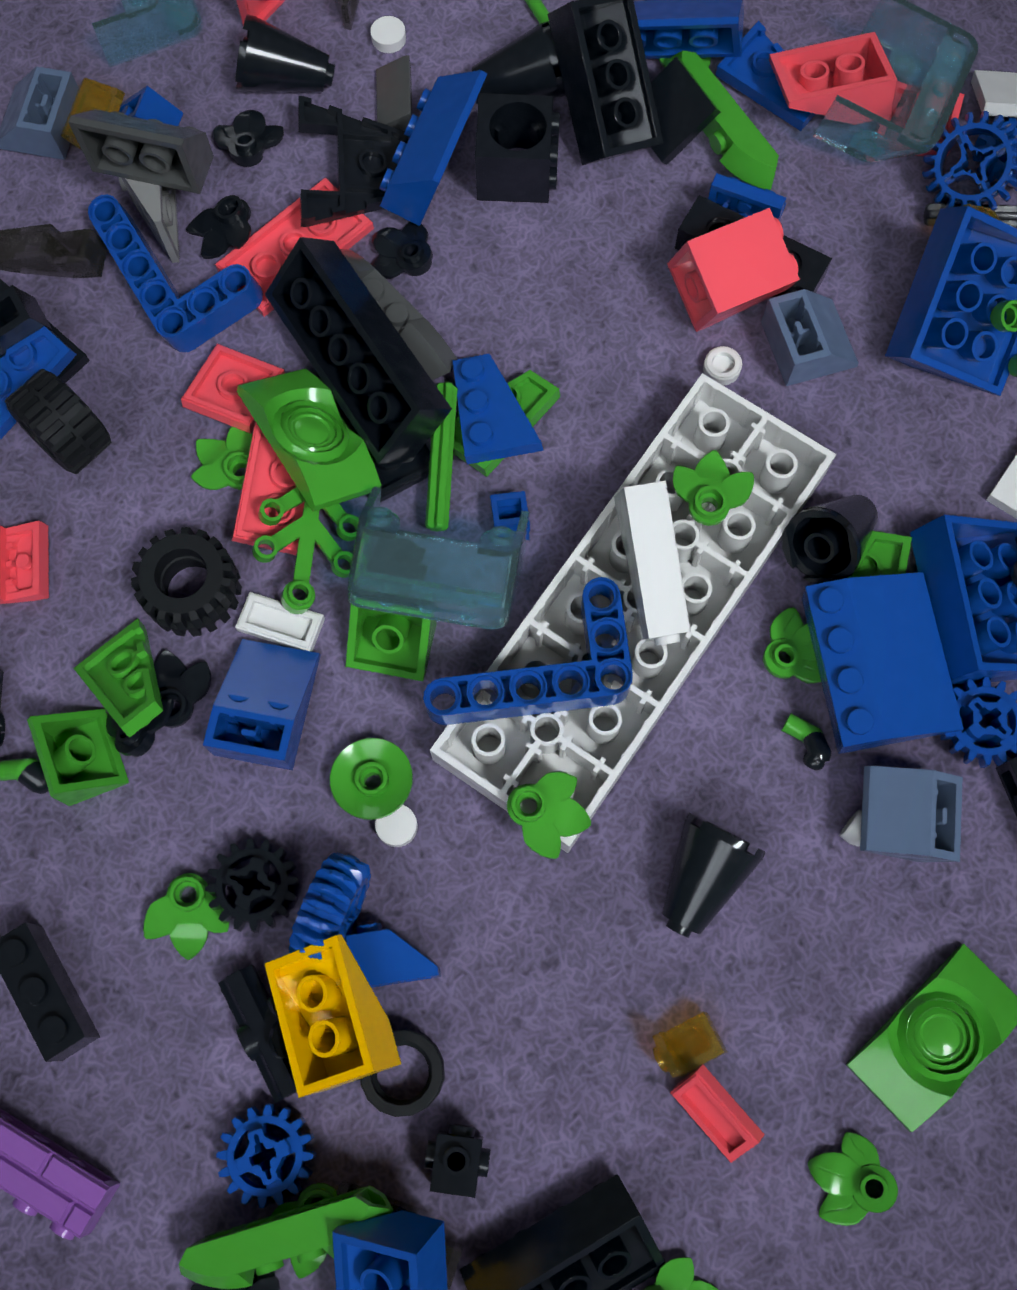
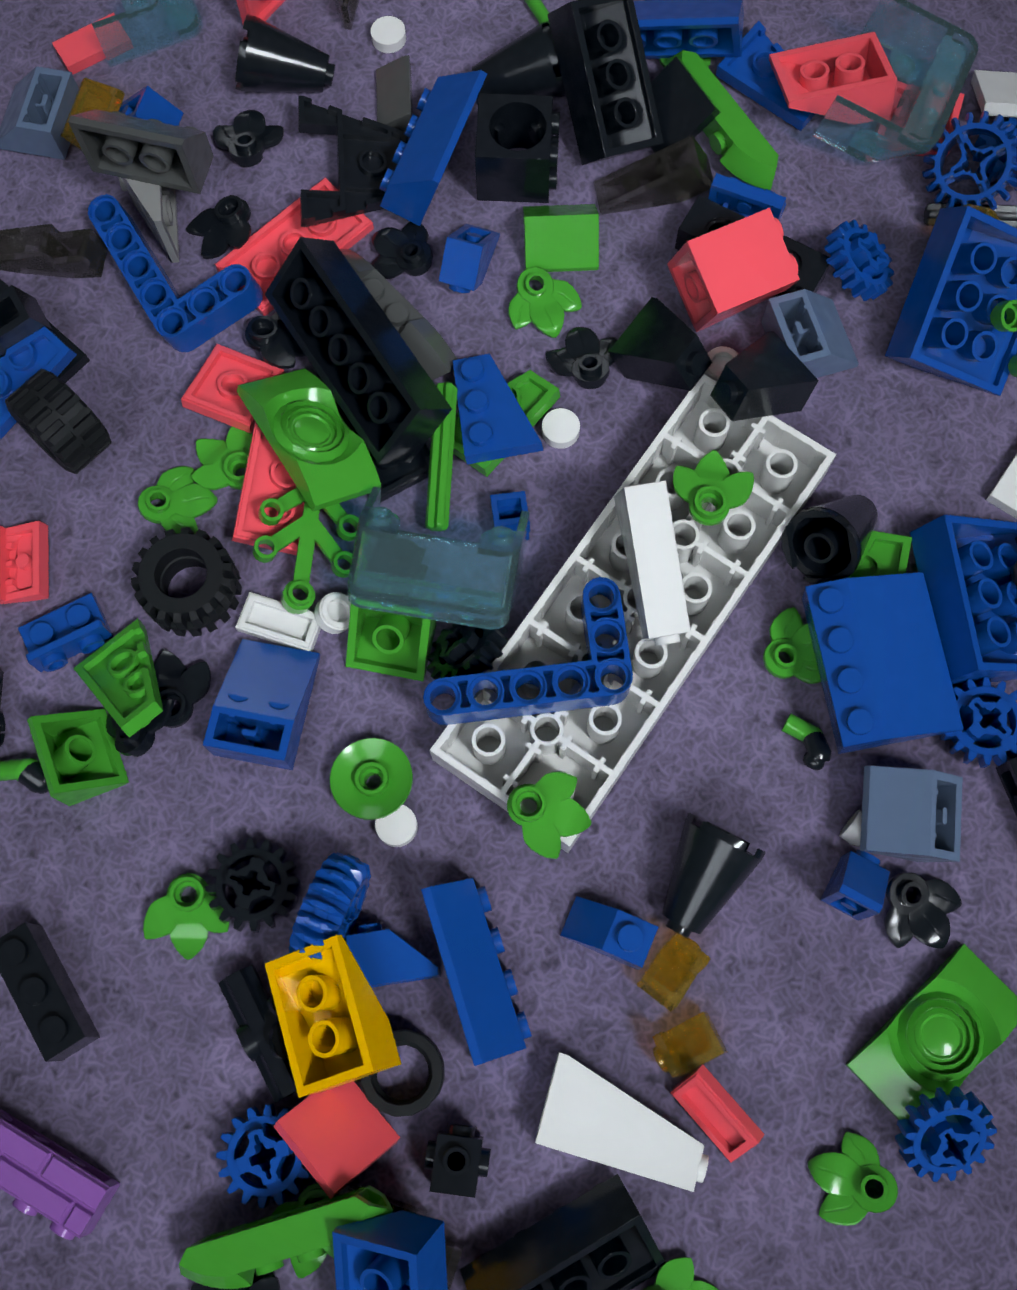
(65, 633): none -> blue bracket
(80, 48): none -> coral tile
(181, 497): none -> bright green plate
(273, 340): none -> black plate
(333, 613): none -> white tile
(336, 1135): none -> coral tile
(465, 651): none -> black gear
(467, 257): none -> blue slope
(474, 971): none -> blue slope
(543, 306): none -> bright green plate
(560, 428): none -> white tile
(561, 237): none -> bright green slope
(583, 358): none -> black plate
(609, 932): none -> blue slope
(610, 1127): none -> white slope
(657, 180): none -> clear smoke slope
(660, 349): none -> black slope
(673, 970): none -> clear yellow bracket
(763, 381): none -> black slope
(857, 885): none -> blue slope
(859, 260): none -> blue gear
(924, 914): none -> black plate
(966, 1129): none -> blue gear

